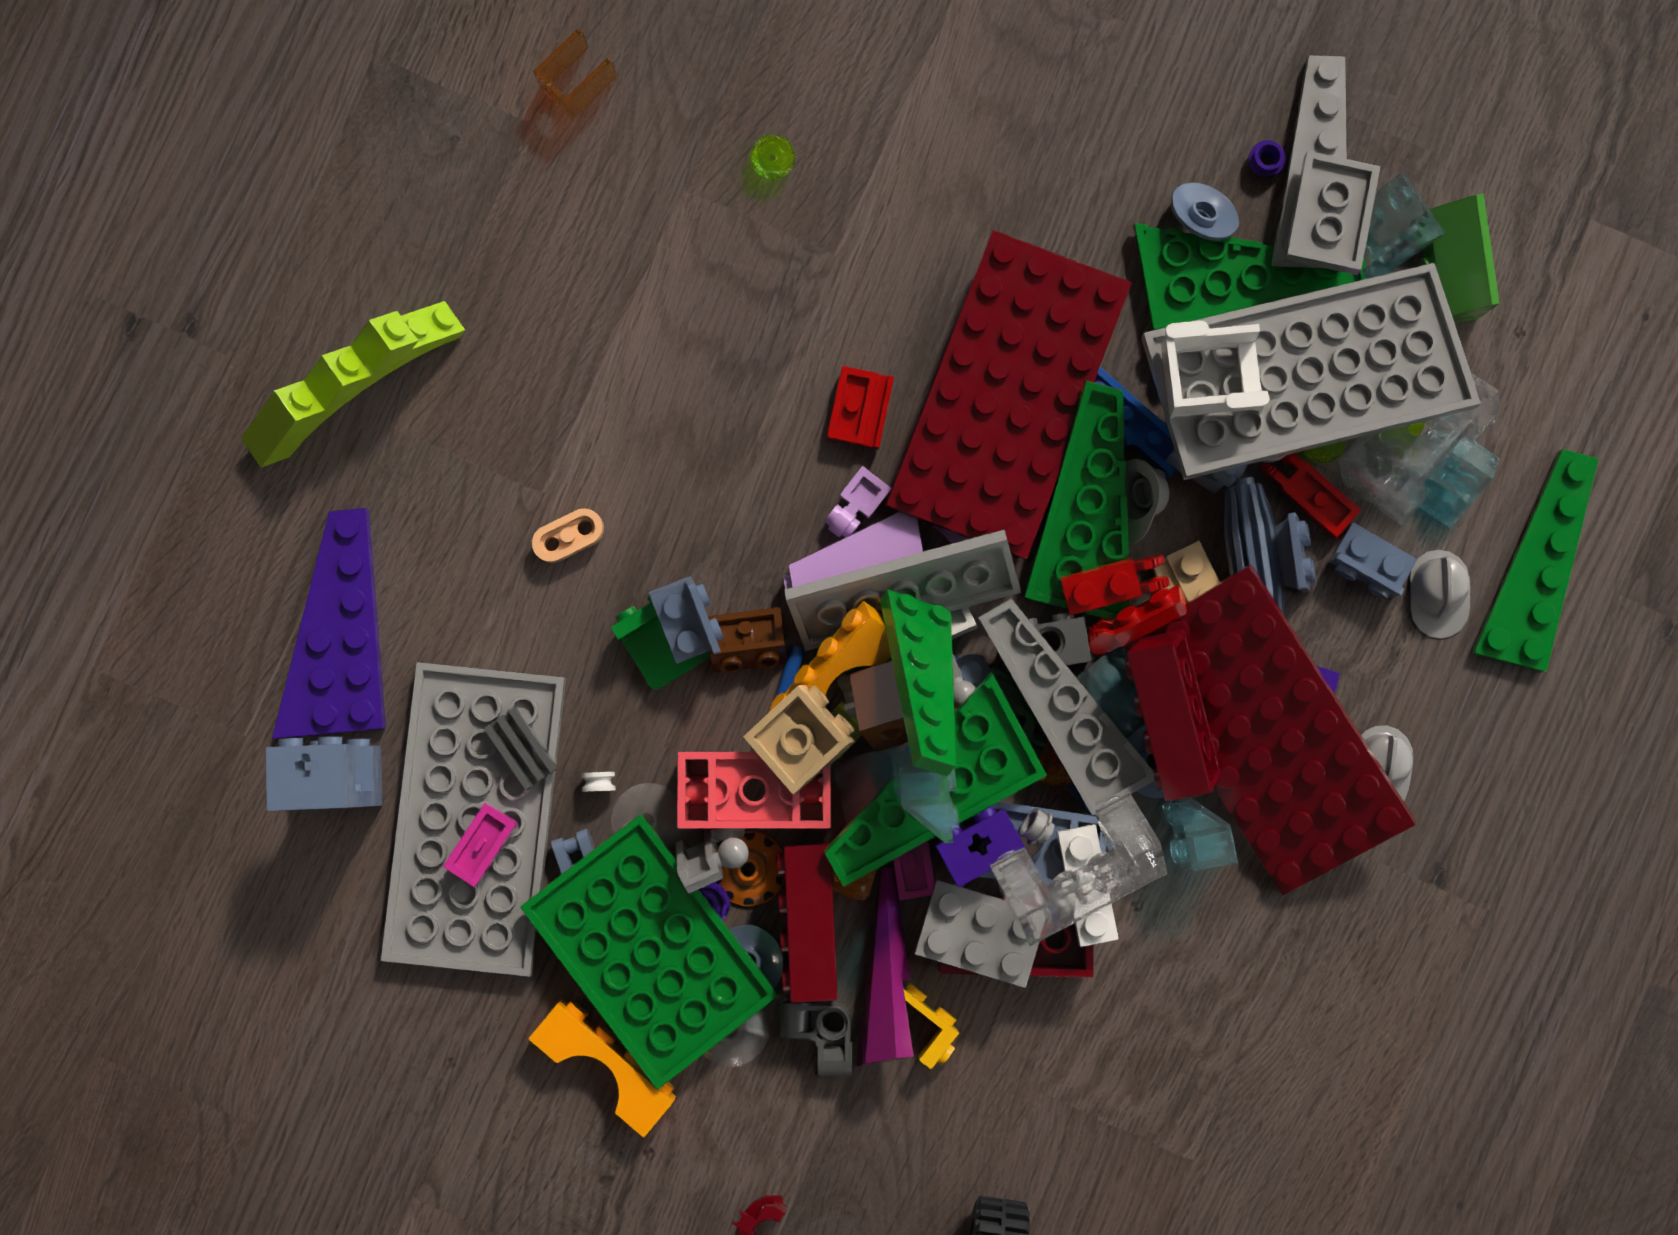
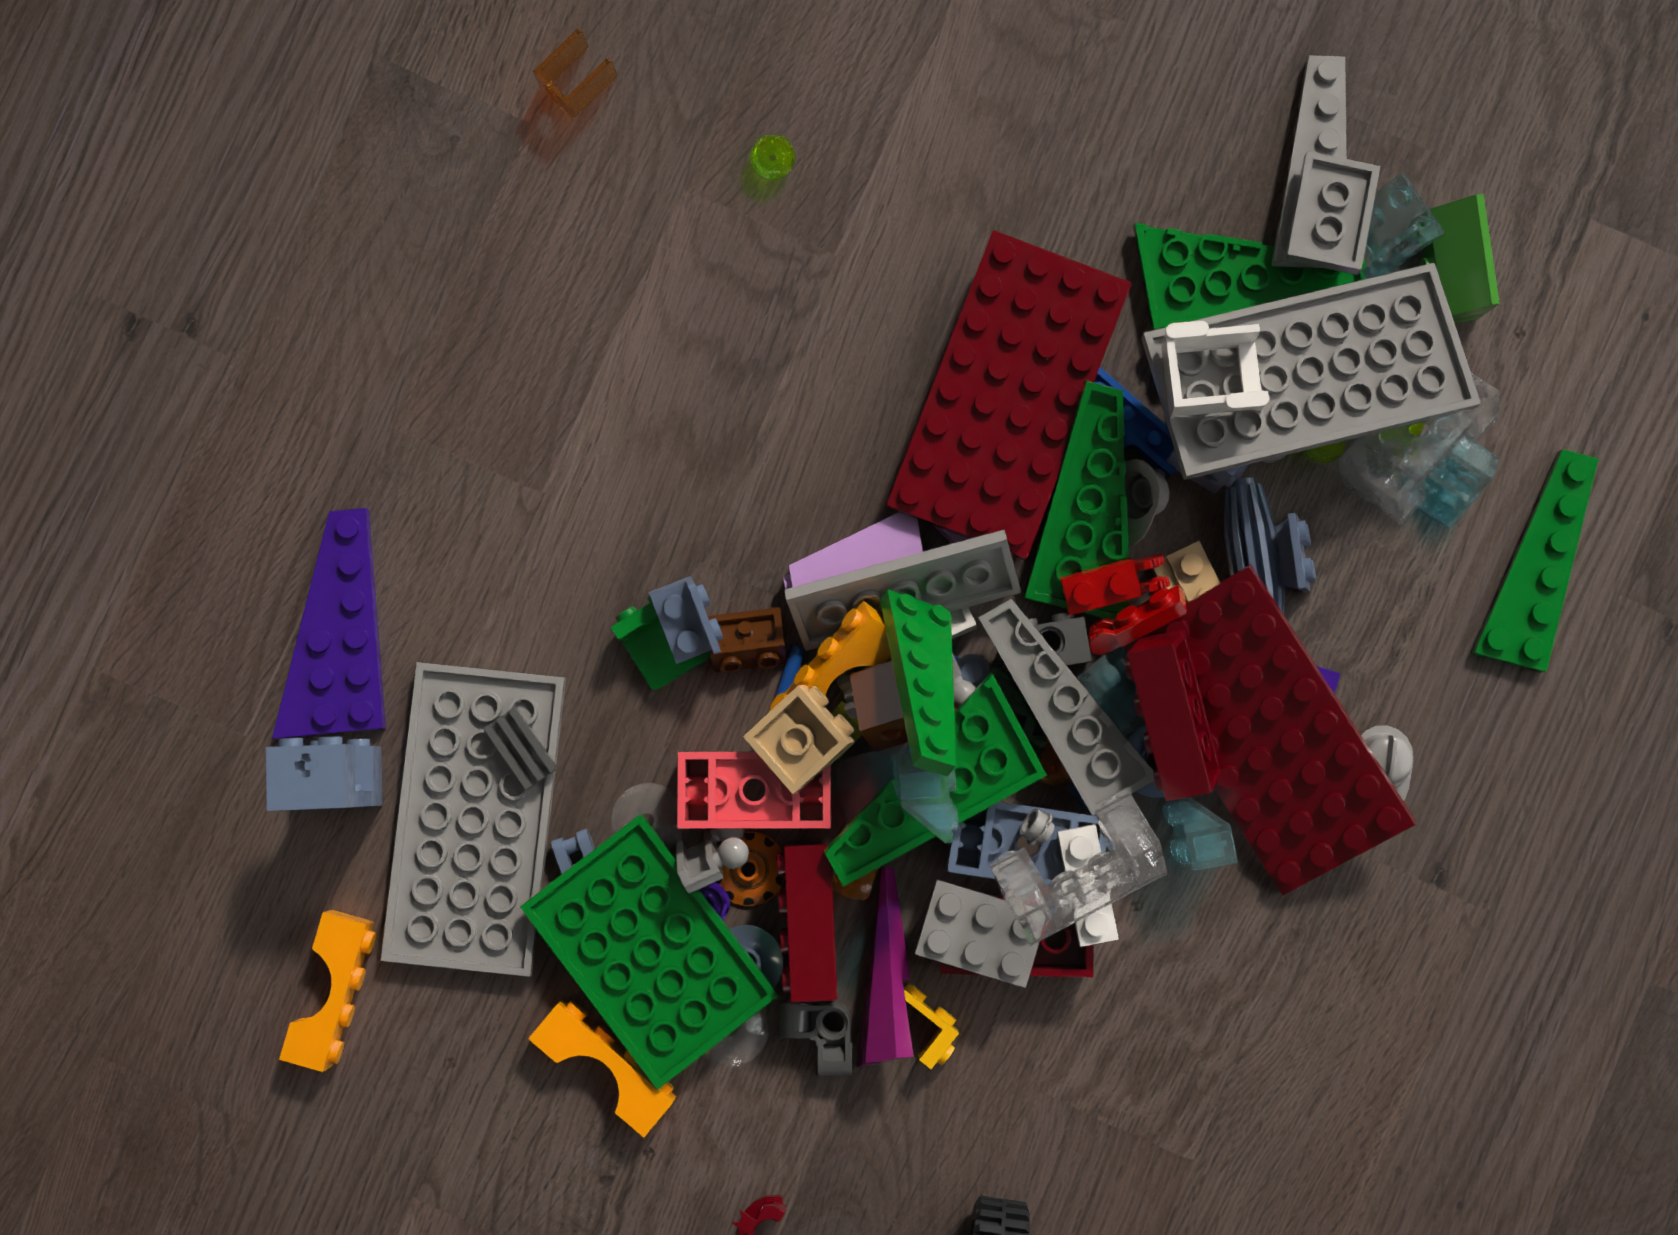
(342, 944): none -> light orange arch
(344, 373): lime arch -> none
(480, 844): dark pink plate -> none
(568, 534): light nougat plate -> none
(598, 781): white bush -> none
(860, 407): red plate -> none
(864, 496): lavender plate -> none
(914, 873): dark pink plate -> none
(968, 865): dark purple brick -> none
(1204, 211): sand blue dish -> none
(1271, 149): dark purple plate -> none
(1313, 495): red hinge -> none
(1372, 562): sand blue bracket -> none
(1439, 594): light grey piece -> none

